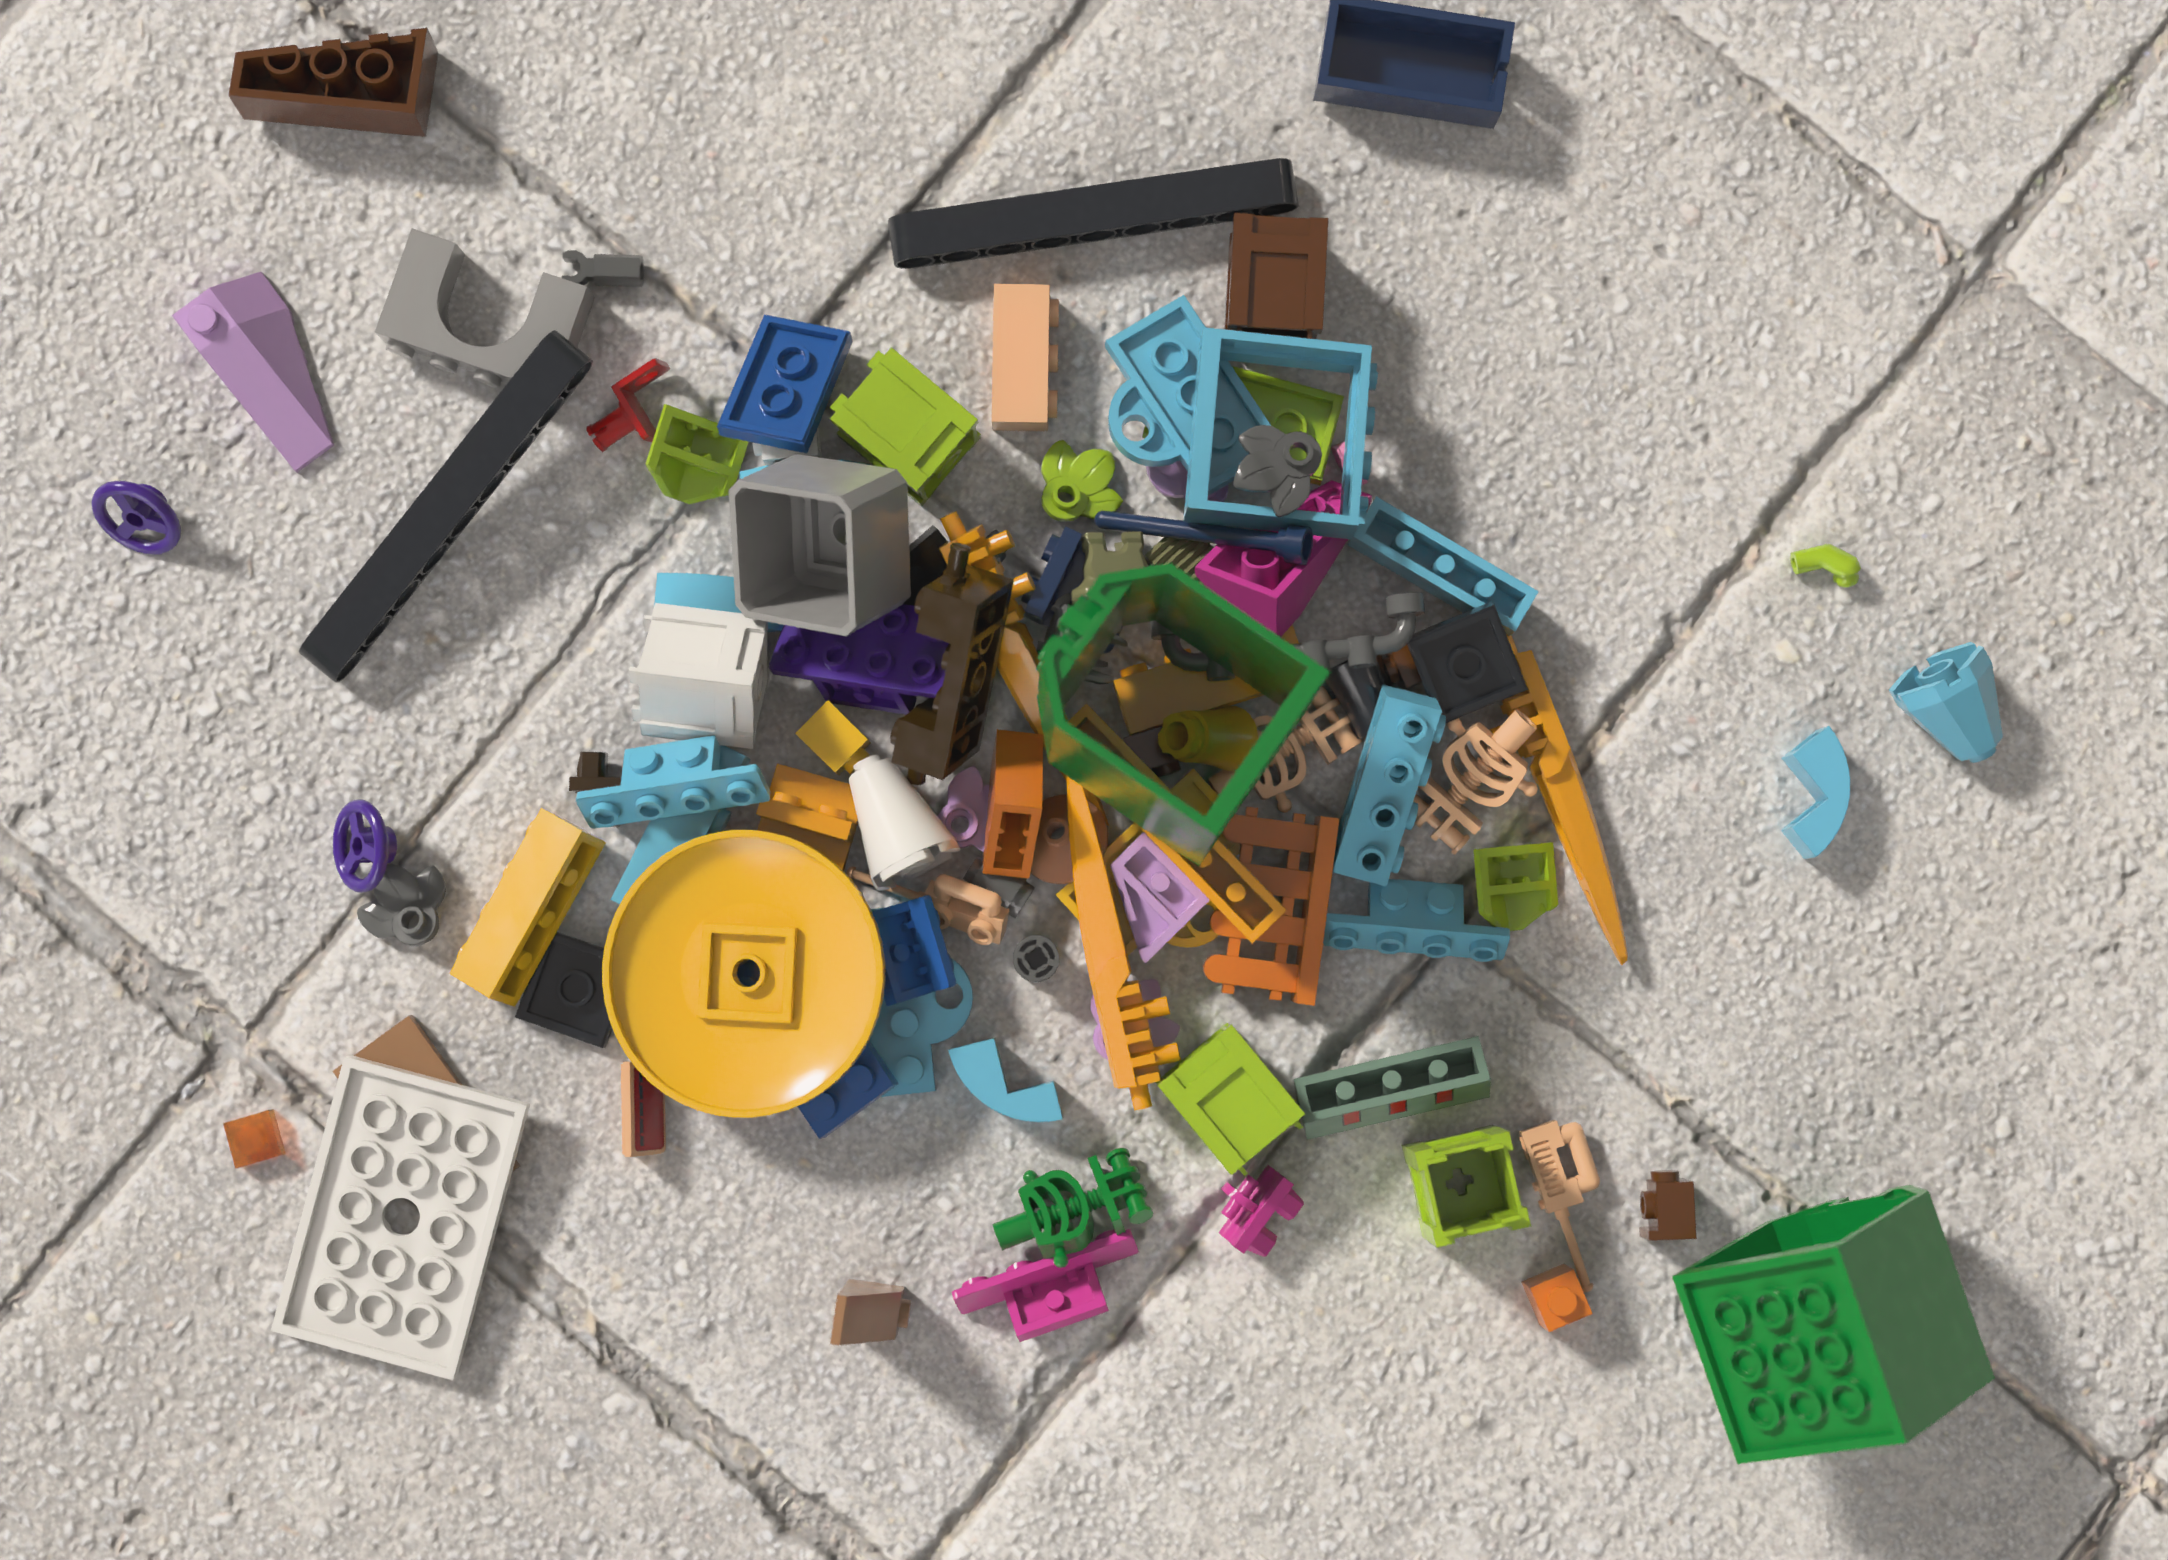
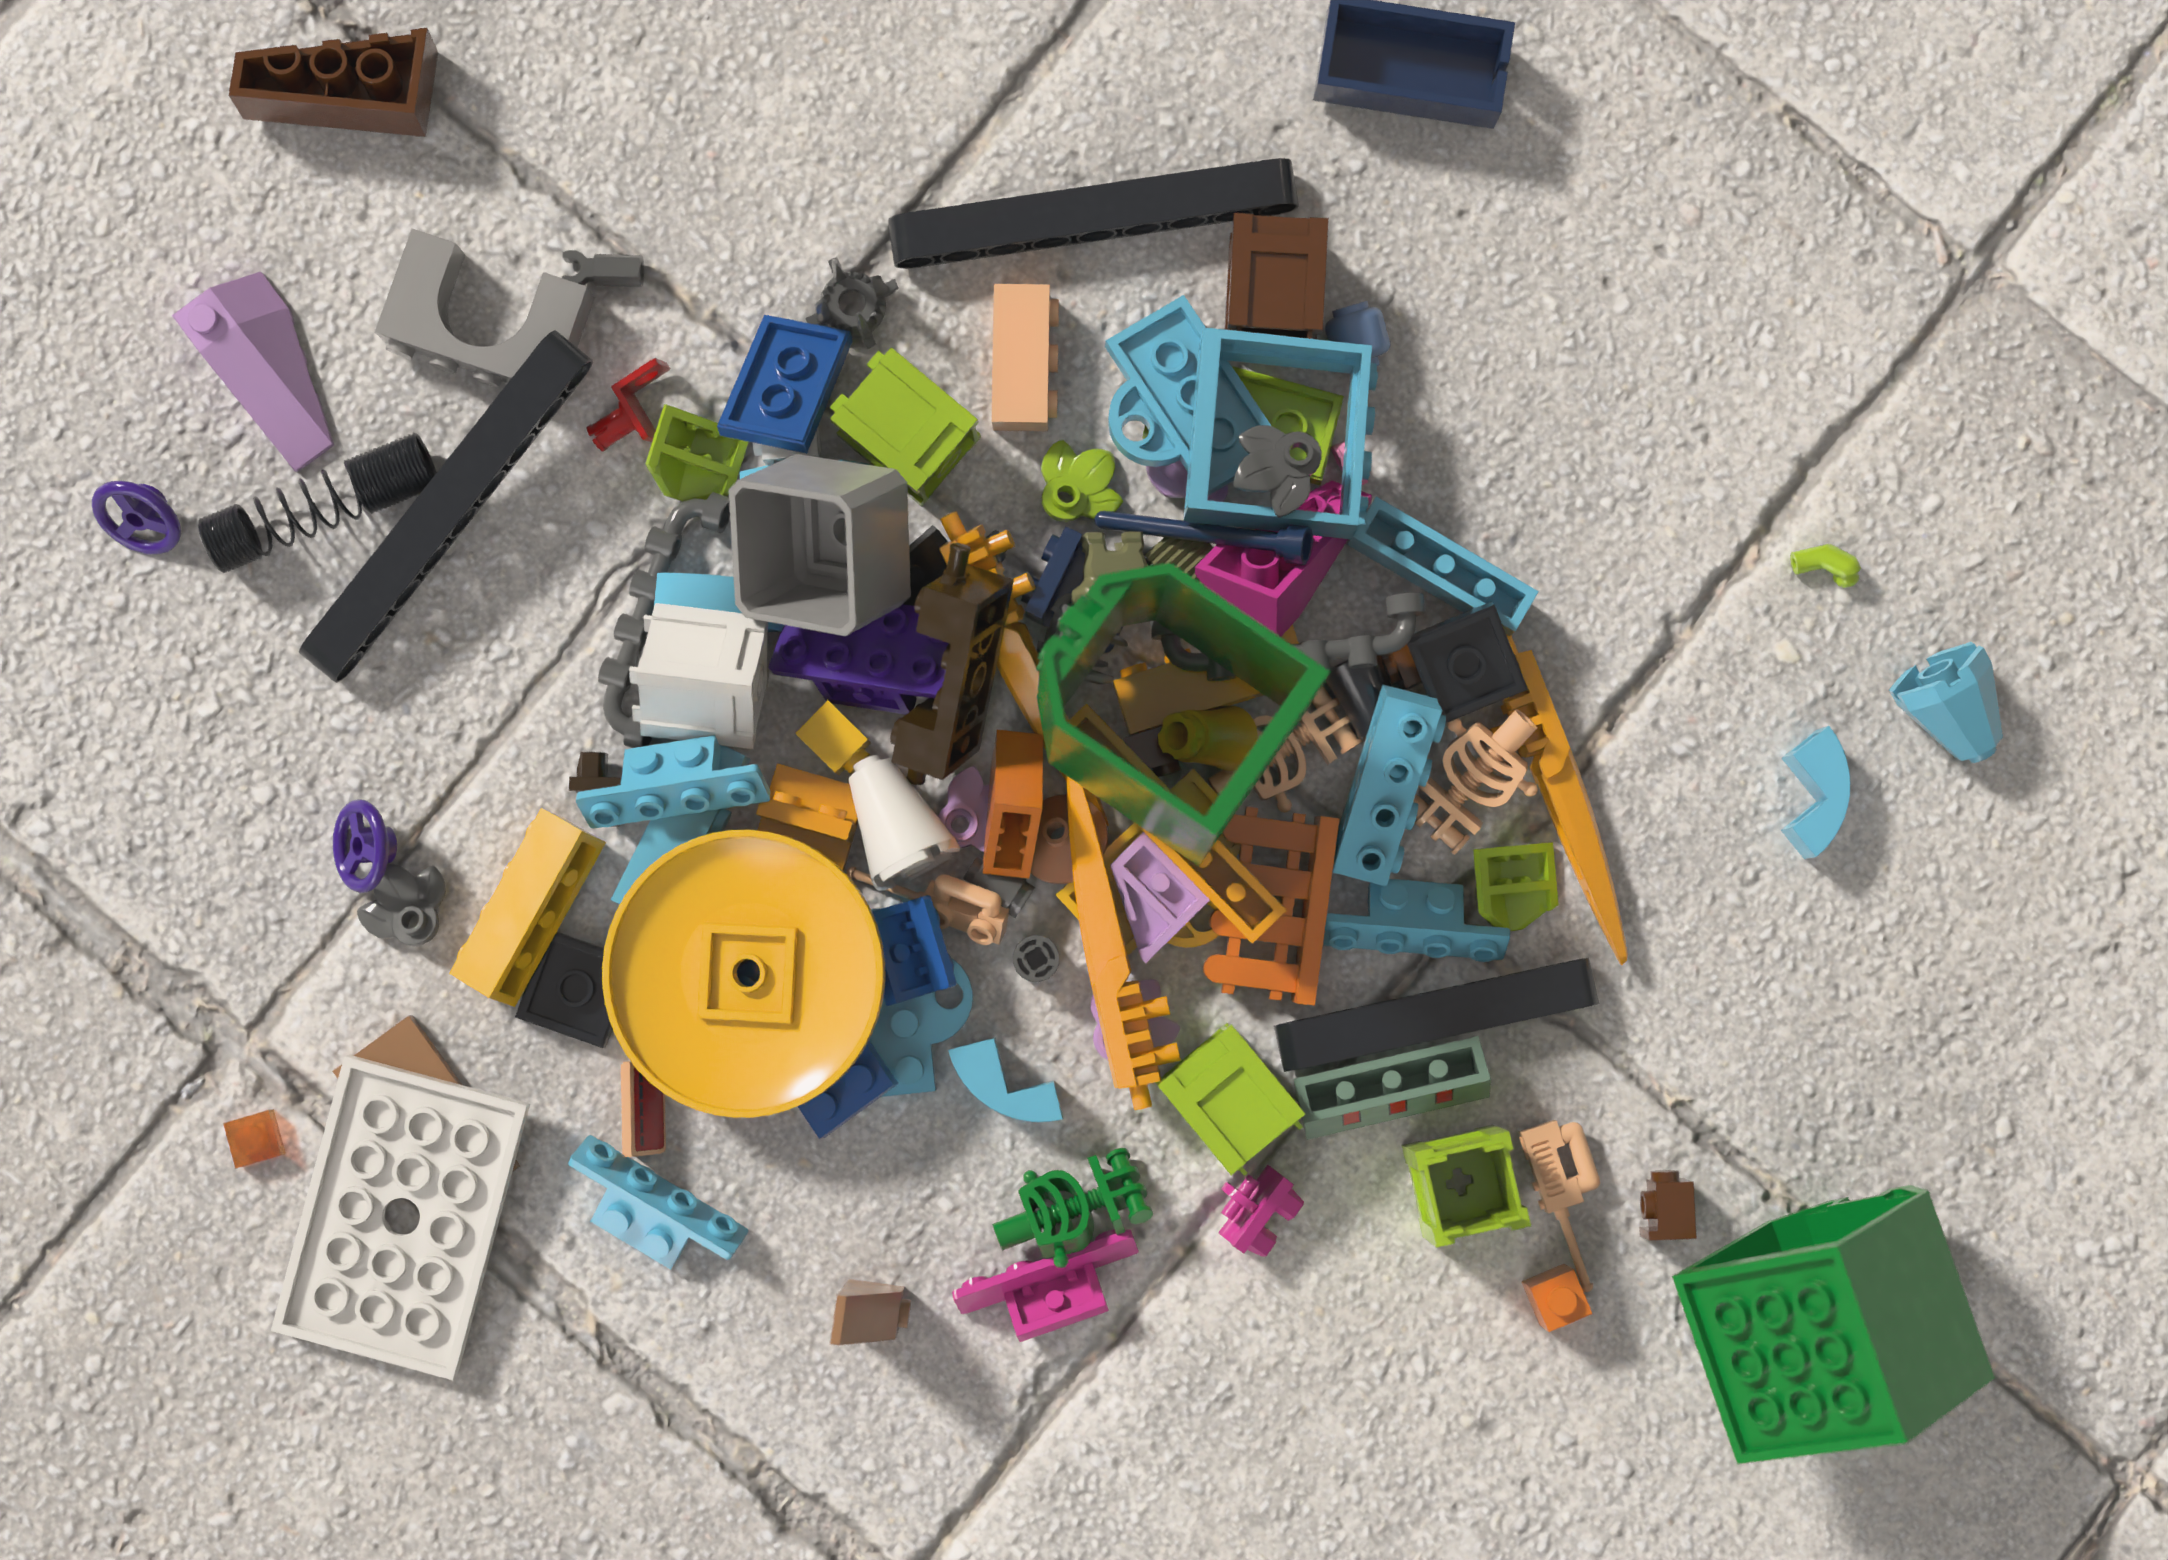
(378, 479): none -> black piece
(630, 629): none -> dark grey bar
(651, 1210): none -> medium azure bracket
(862, 323): none -> dark grey piece
(1360, 326): none -> medium blue head
(1436, 1014): none -> black beam

